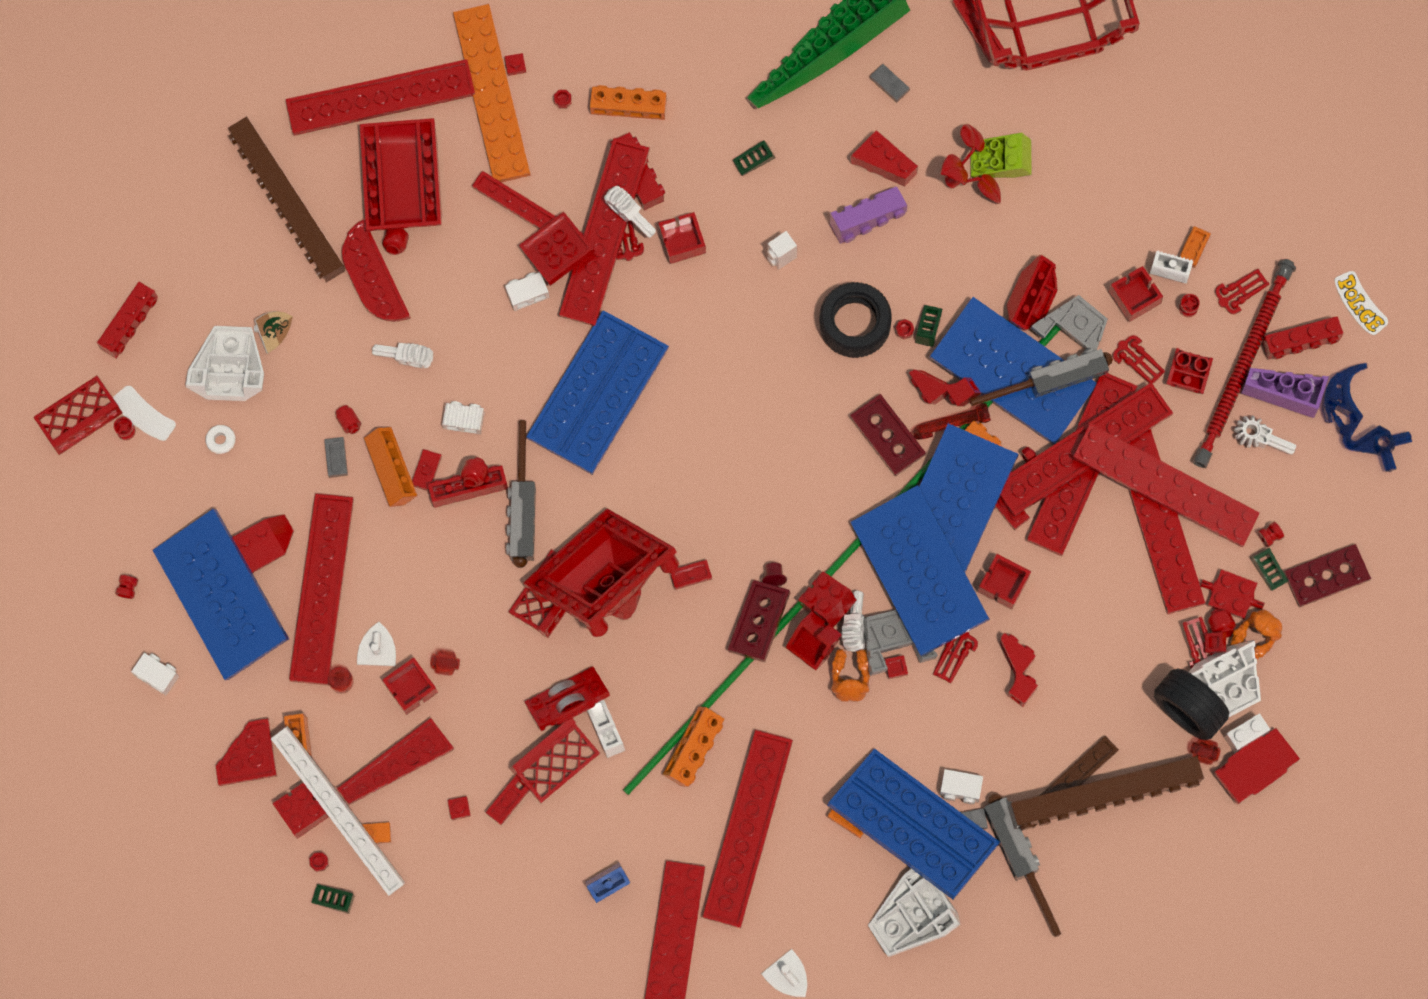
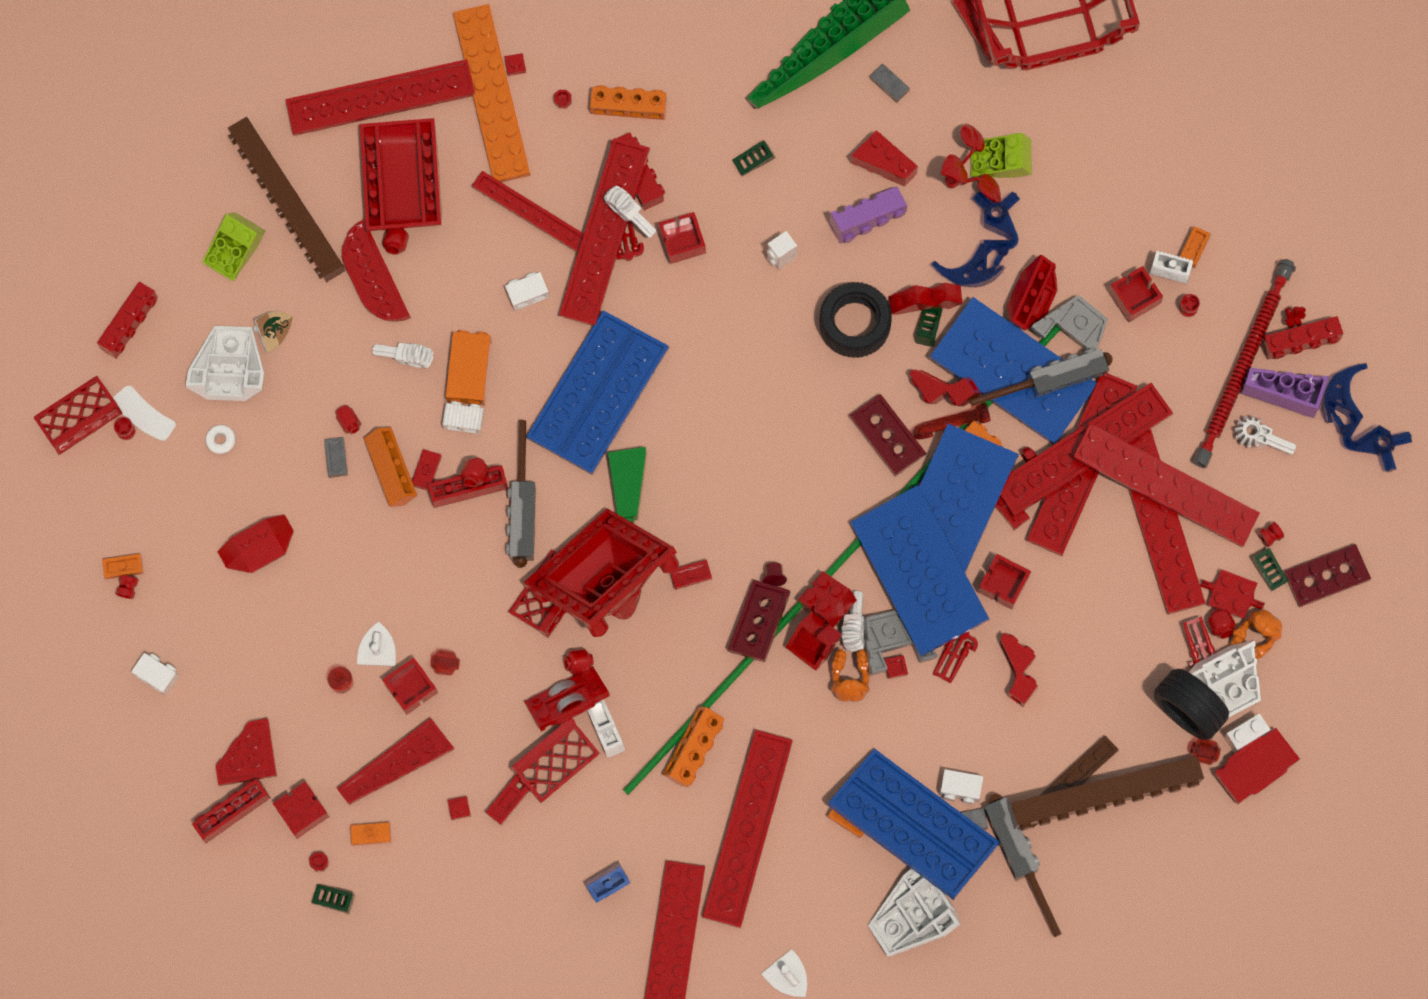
(122, 565): none -> orange plate
(220, 594): blue plate -> none
(231, 810): none -> red brick
(233, 245): none -> lime slope
(299, 726): orange brick -> none
(321, 589): red plate -> none
(338, 810): white plate -> none
(468, 367): none -> orange panel
(557, 248): red plate -> none
(578, 661): none -> red head
(627, 478): none -> green slope
(904, 329): red tile -> none
(921, 298): none -> red arch
(1000, 225): none -> clear blue piece
(1123, 346): red piece -> none
(1189, 371): red slope -> none
(1215, 642): red plate -> none
(1223, 301): red piece -> none
(1294, 316): none -> red plant
(1359, 303): sticker -> none

